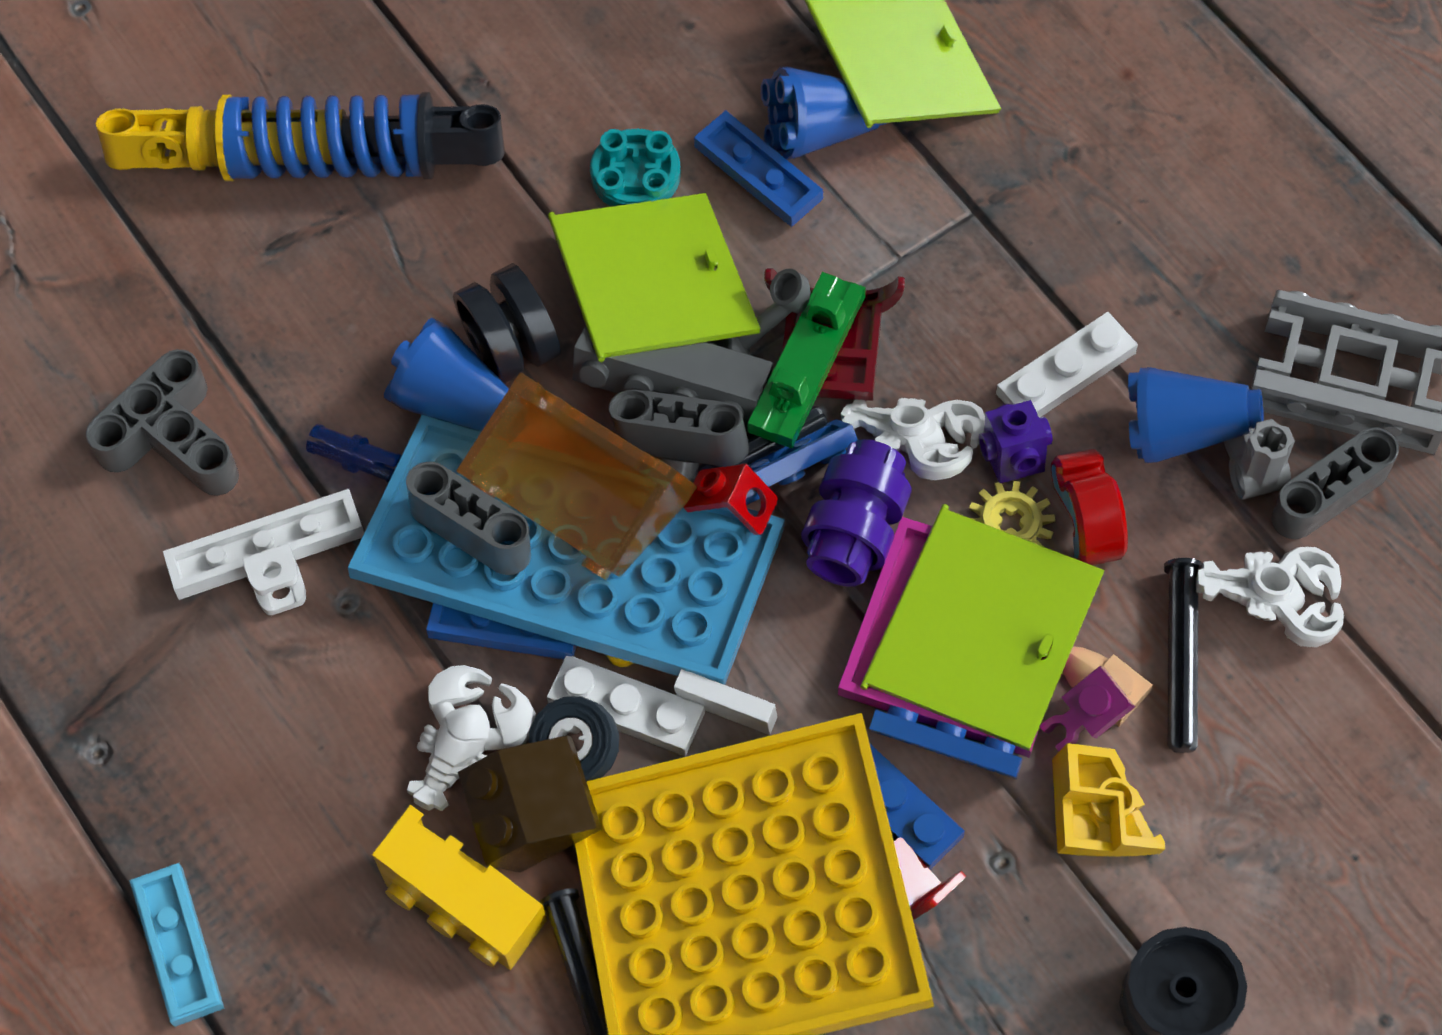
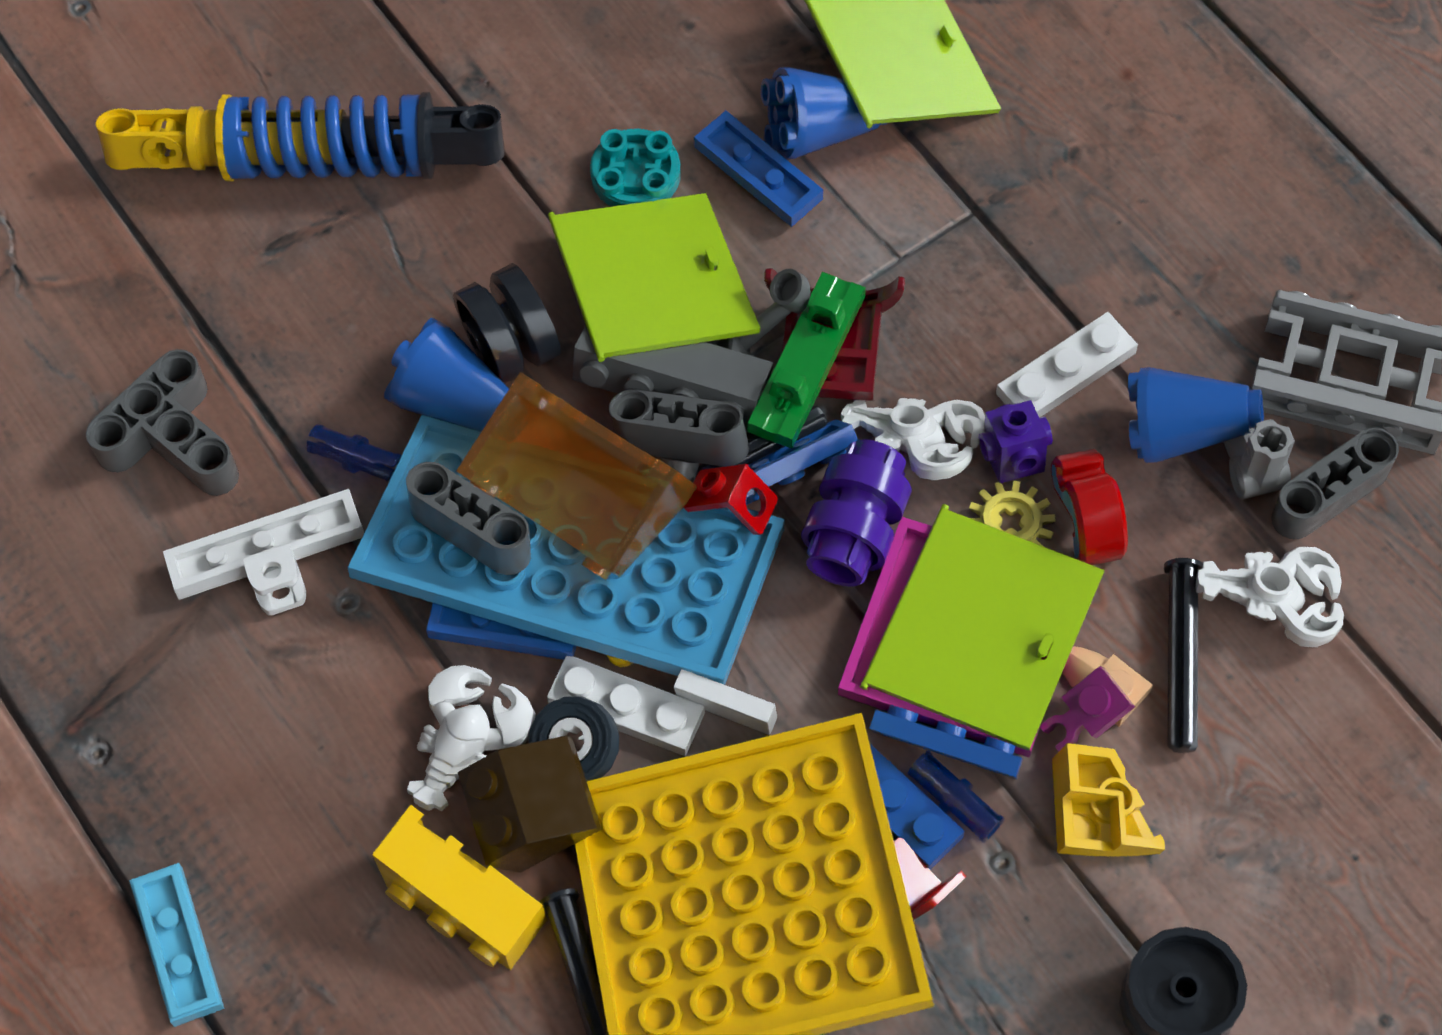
(956, 796): none -> clear blue pin

